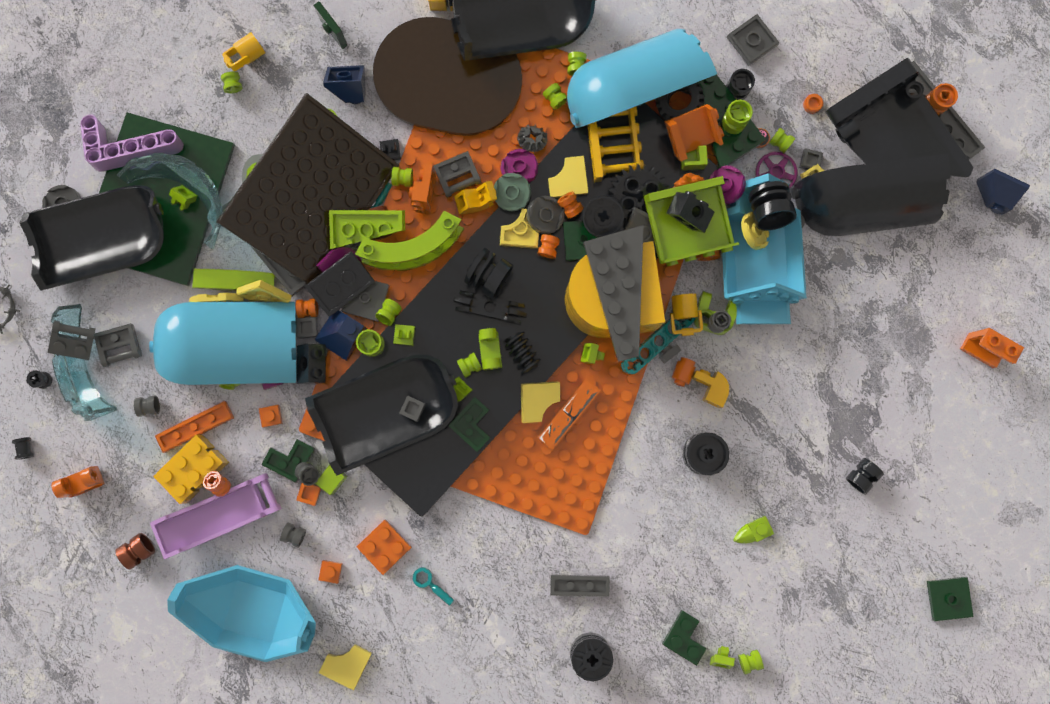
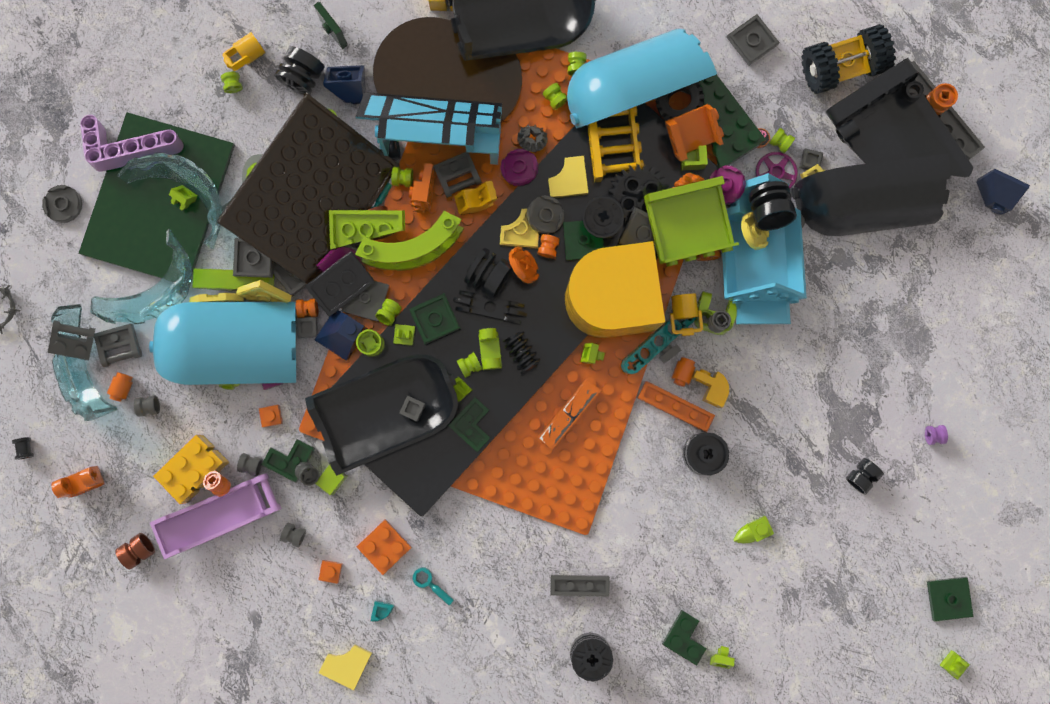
(39, 384): black bush -> none
(93, 235): black panel -> none
(120, 387): none -> orange brick
(151, 303): none -> clear light blue windscreen
(194, 426): orange tile -> none
(245, 613): medium azure panel -> none
(249, 464): none -> dark grey wheel
(250, 262): none -> dark grey plate
(300, 69): none -> black wheel
(309, 494): orange plate -> none
(311, 363): black brick -> none
(381, 610): none -> teal tile
(434, 122): none -> medium azure panel
(434, 319): none -> dark green plate
(512, 192): sand green tile -> none
(523, 264): none -> orange tile
(537, 398): light yellow tile -> none
(570, 204): orange wheel -> none
(618, 279): dark grey wing -> none
(676, 406): none -> orange tile
(690, 211): black brick -> none
(737, 116): lime wheel -> none
(741, 83): black wheel -> none
(751, 662): lime wheel -> none
(813, 103): orange tile -> none
(866, 54): none -> black plate
(936, 434): none -> medium lavender wheel
(954, 664): none -> lime tile
(991, 347): orange panel -> none

